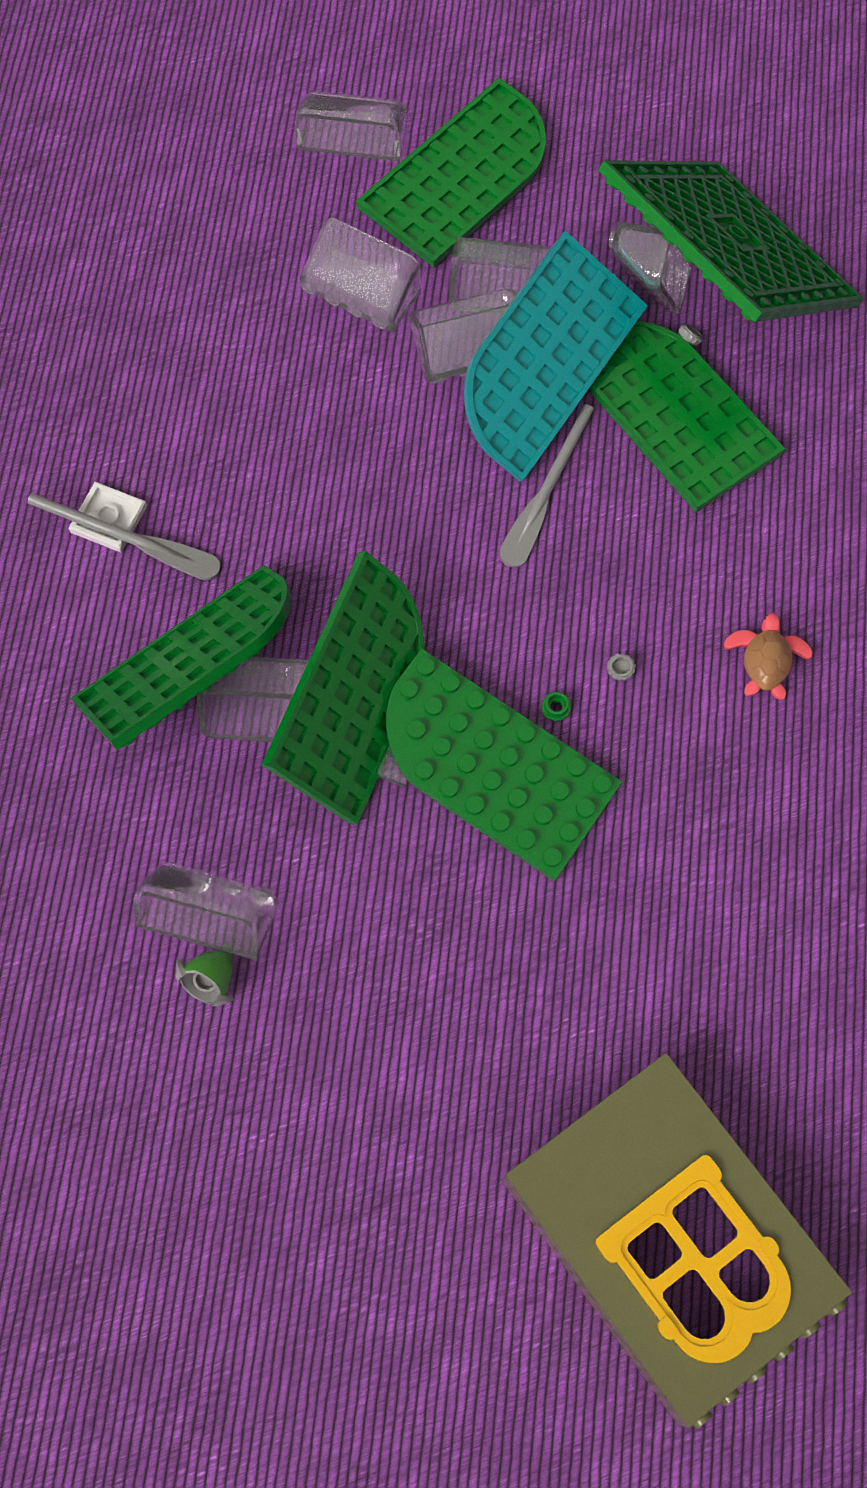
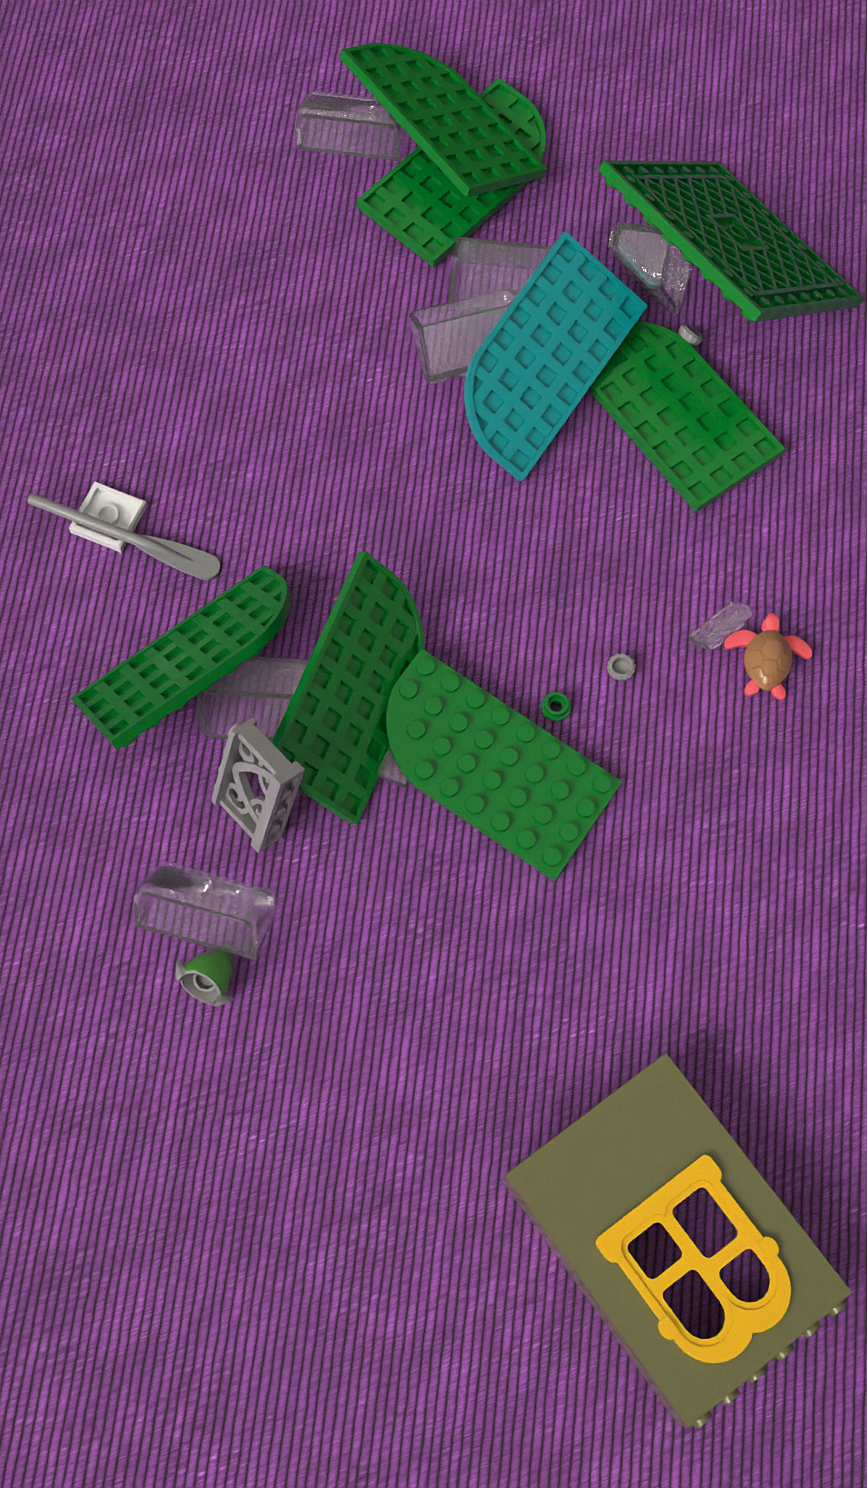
(232, 790): none -> light grey fence
(361, 274): clear windscreen -> none
(444, 117): none -> green plate
(525, 530): light grey piece -> none
(720, 626): none -> clear plate

